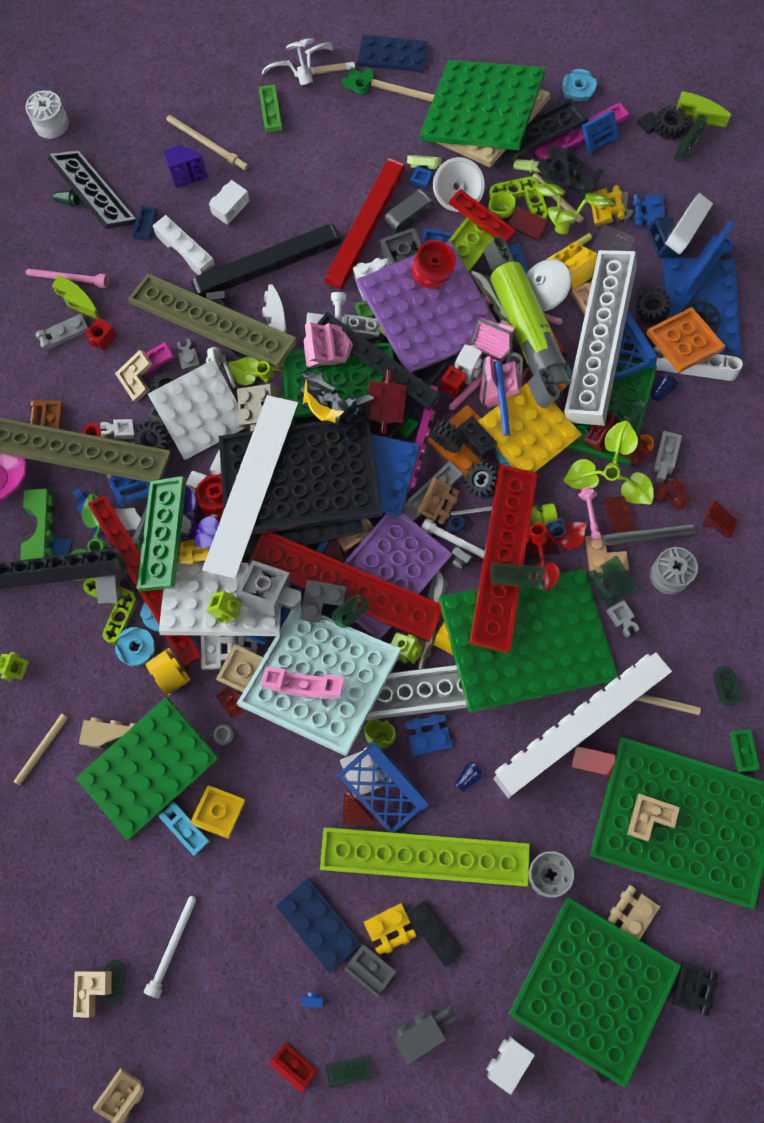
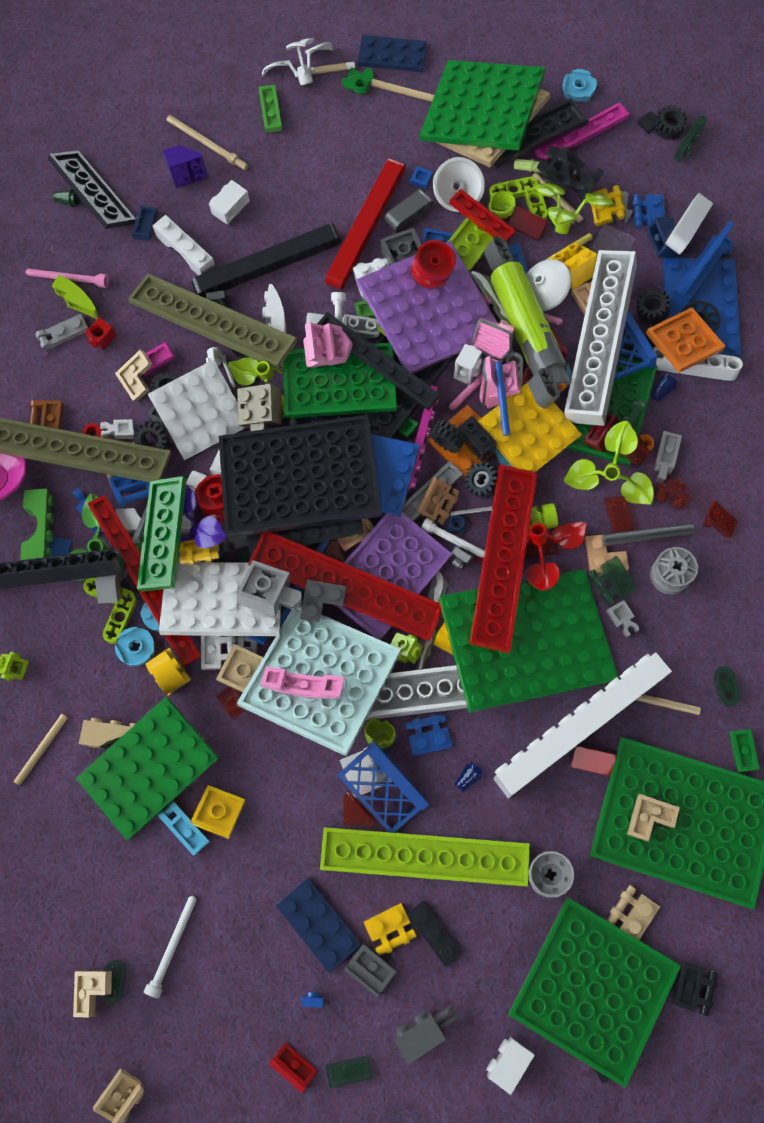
(47, 114): white wheel -> none
(188, 357): light grey plate -> none
(223, 734): light grey plate -> none
(224, 606): lime brick -> none
(250, 487): white sticker -> none
(319, 394): black hips -> none
(350, 609): clear green plate -> none
(388, 401): dark red plate -> none
(431, 162): yellowish green plate -> none
(453, 381): red brick -> none
(517, 575): clear green plate -> none
(556, 528): dark blue plate -> none
(588, 494): bright pink piece -> none
(597, 128): blue plate -> none
(699, 106): lime slope -> none

